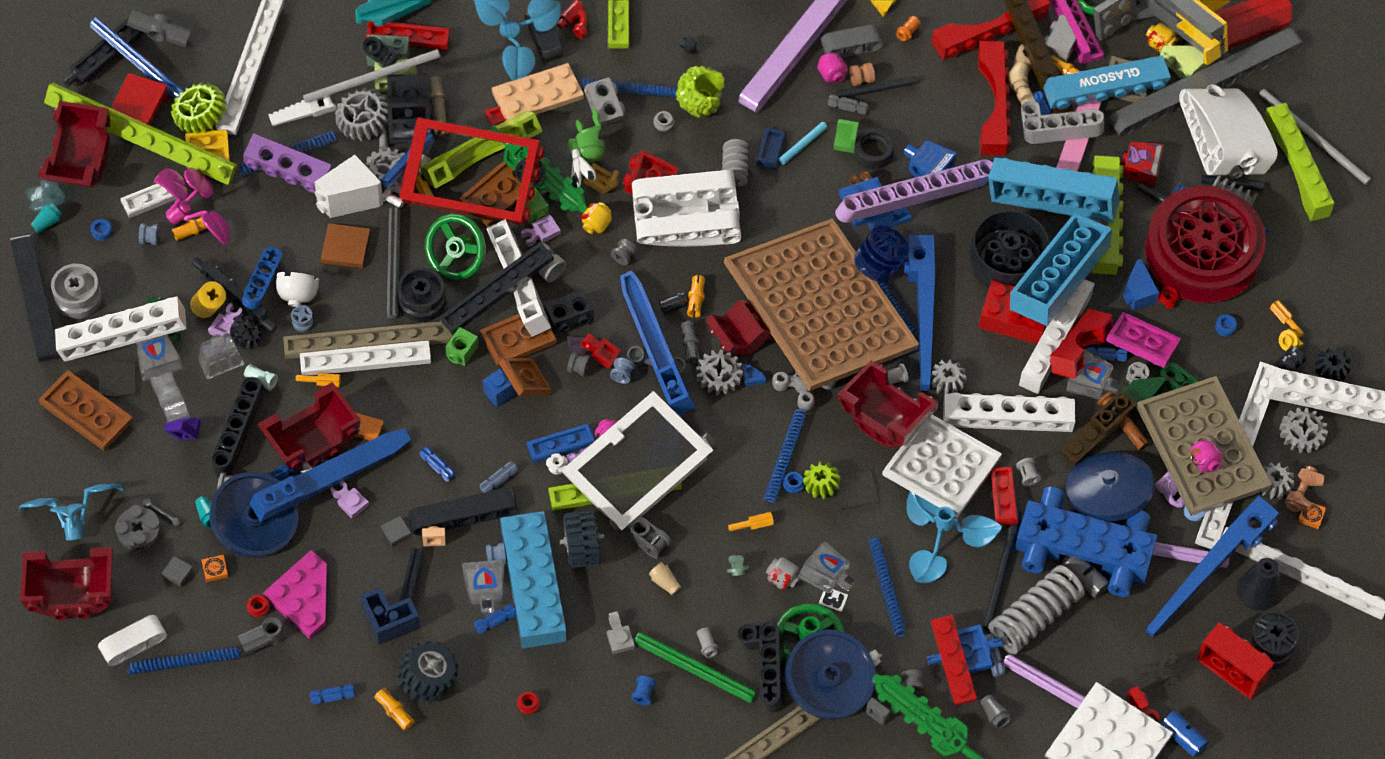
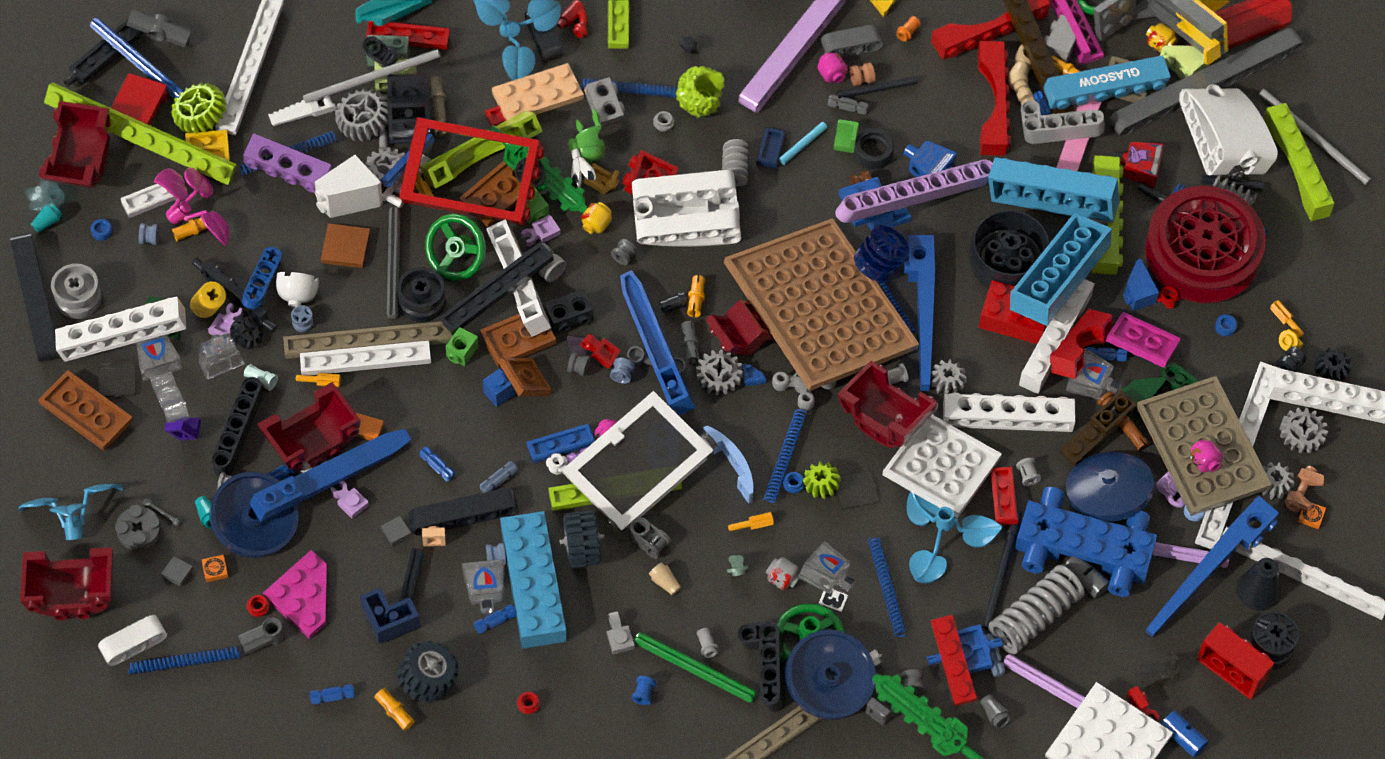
(735, 457): none -> light blue slope
(1137, 369): light grey wheel -> none

